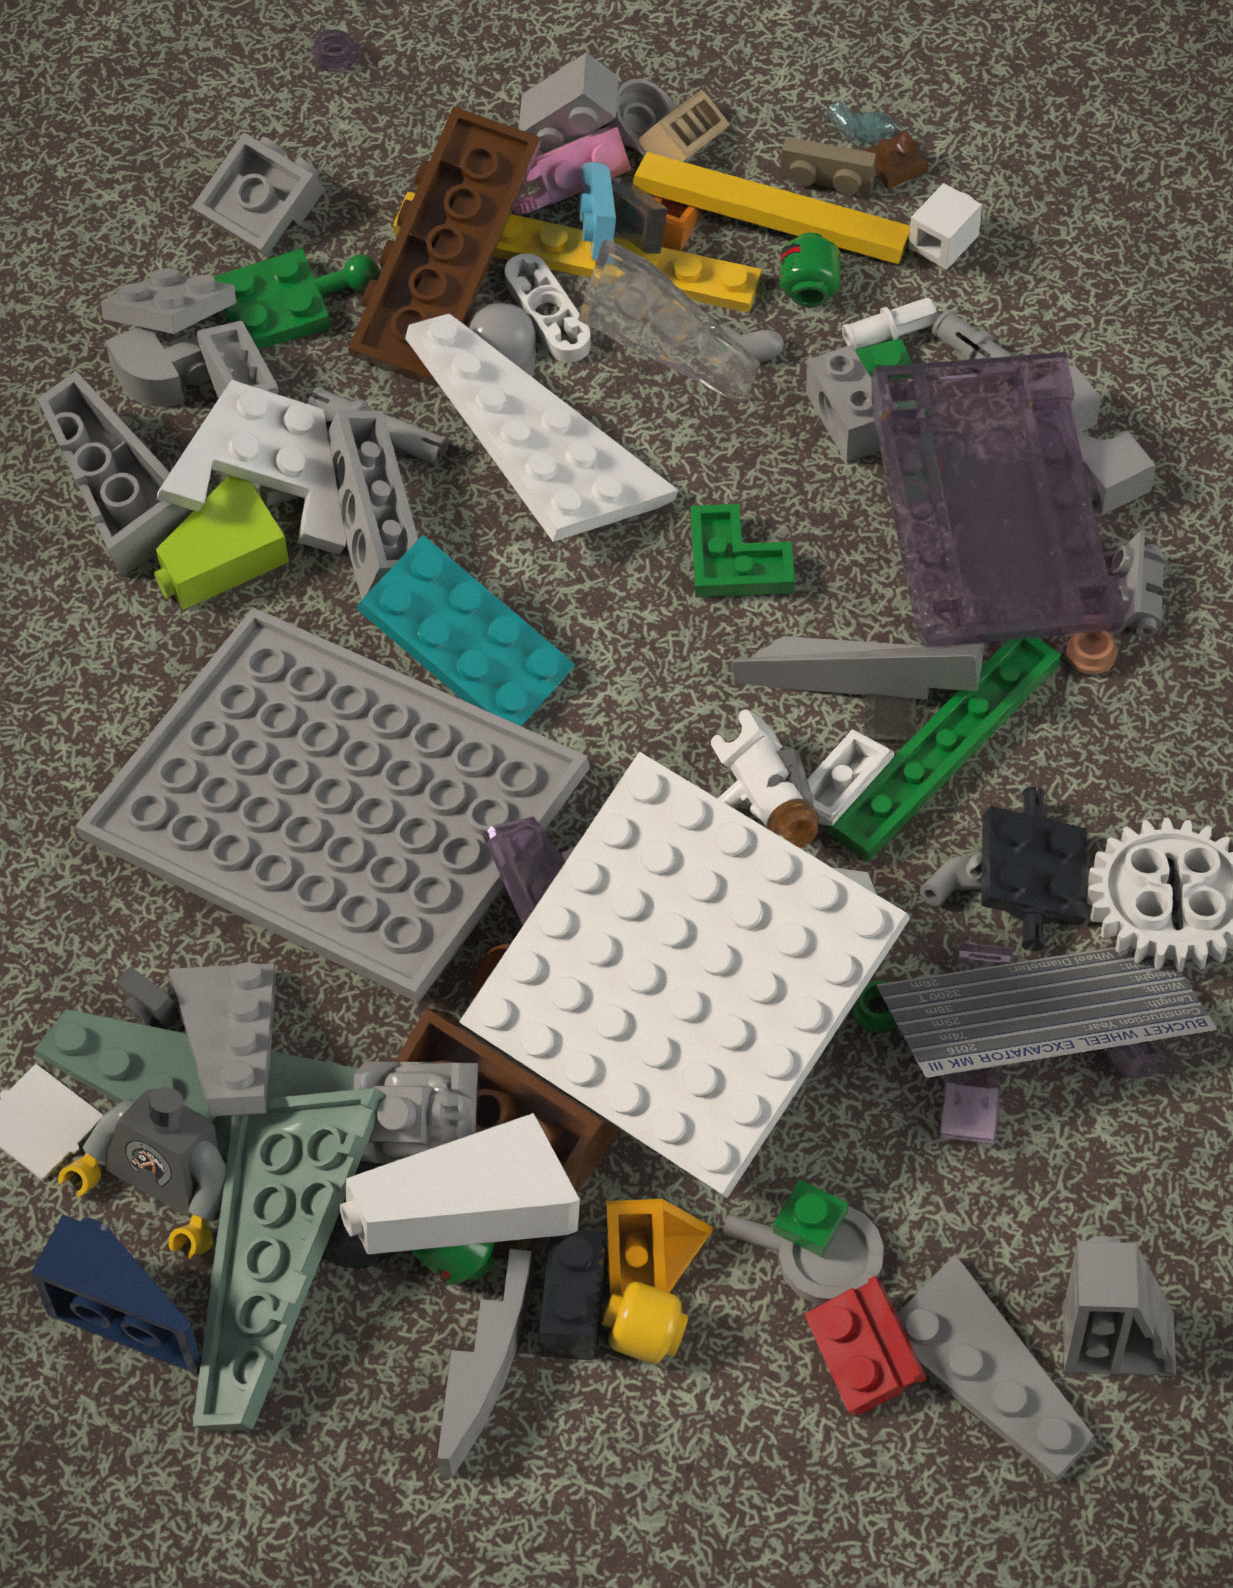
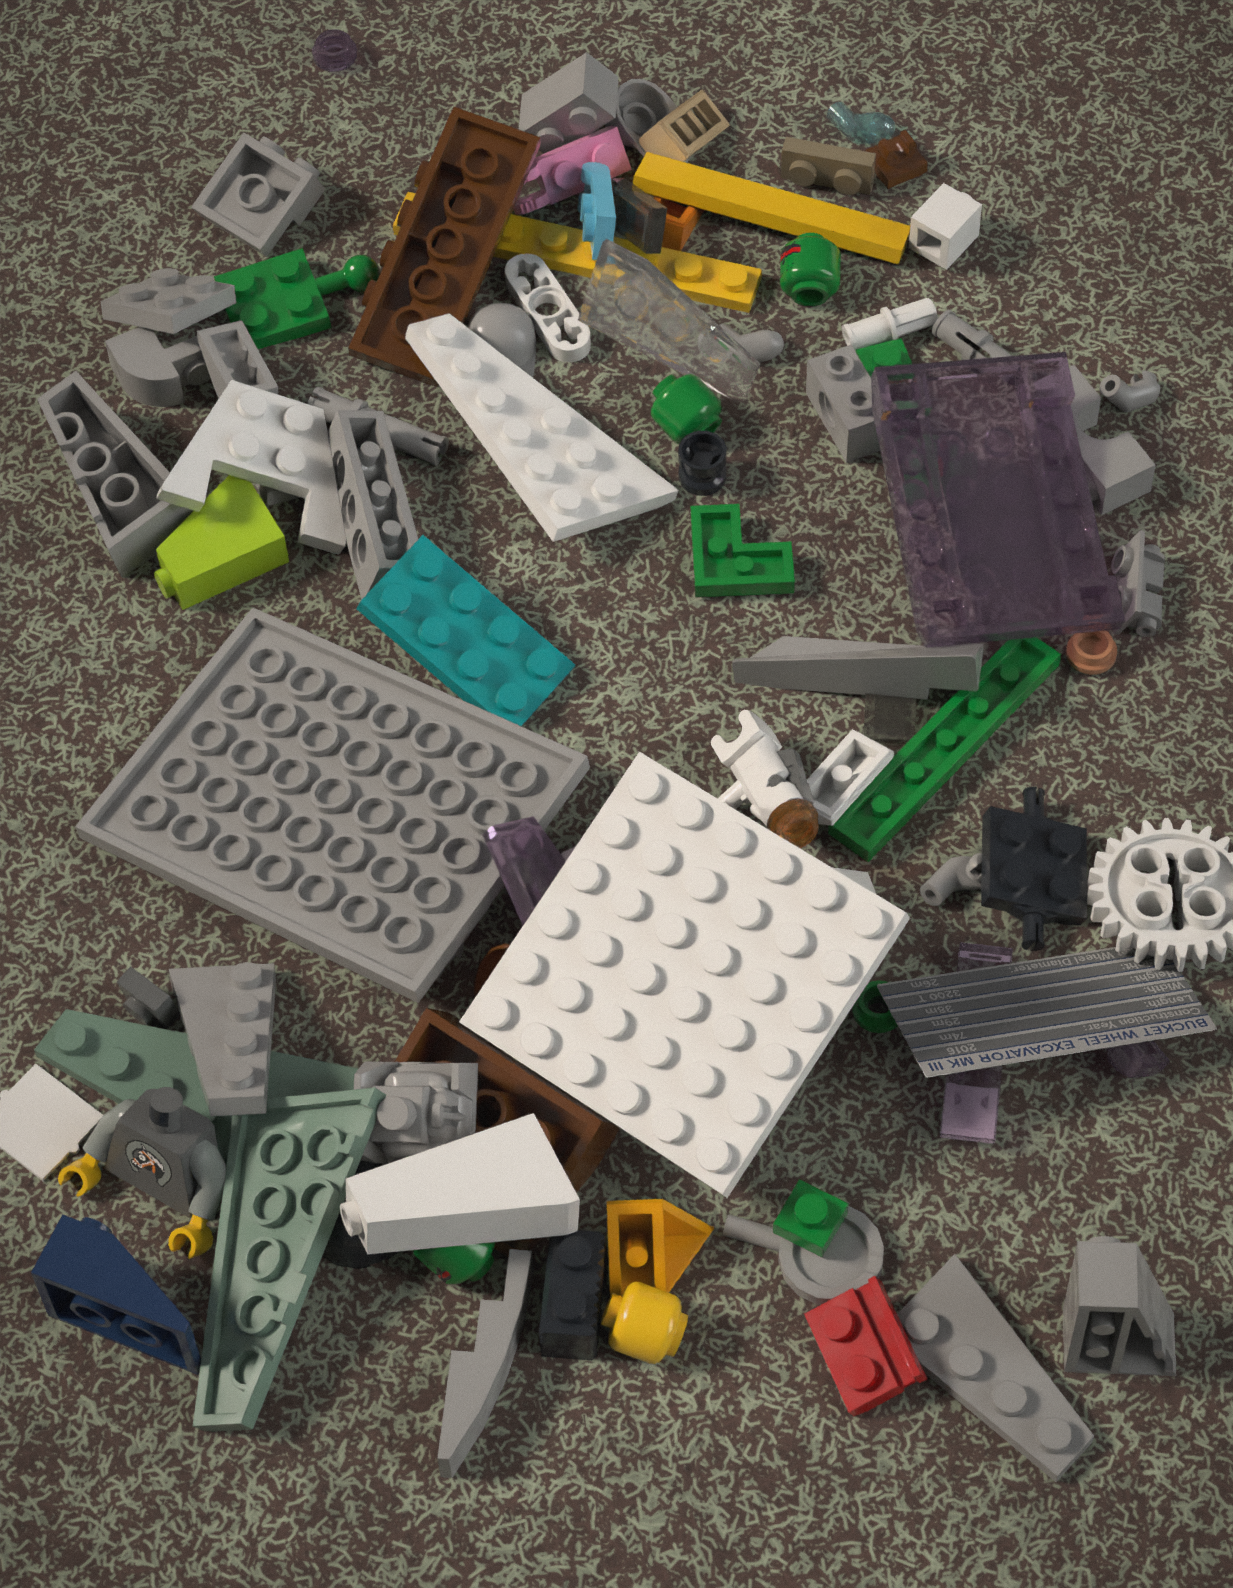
(685, 407): none -> green head
(702, 463): none -> black wheel
(1128, 398): none -> light grey arm

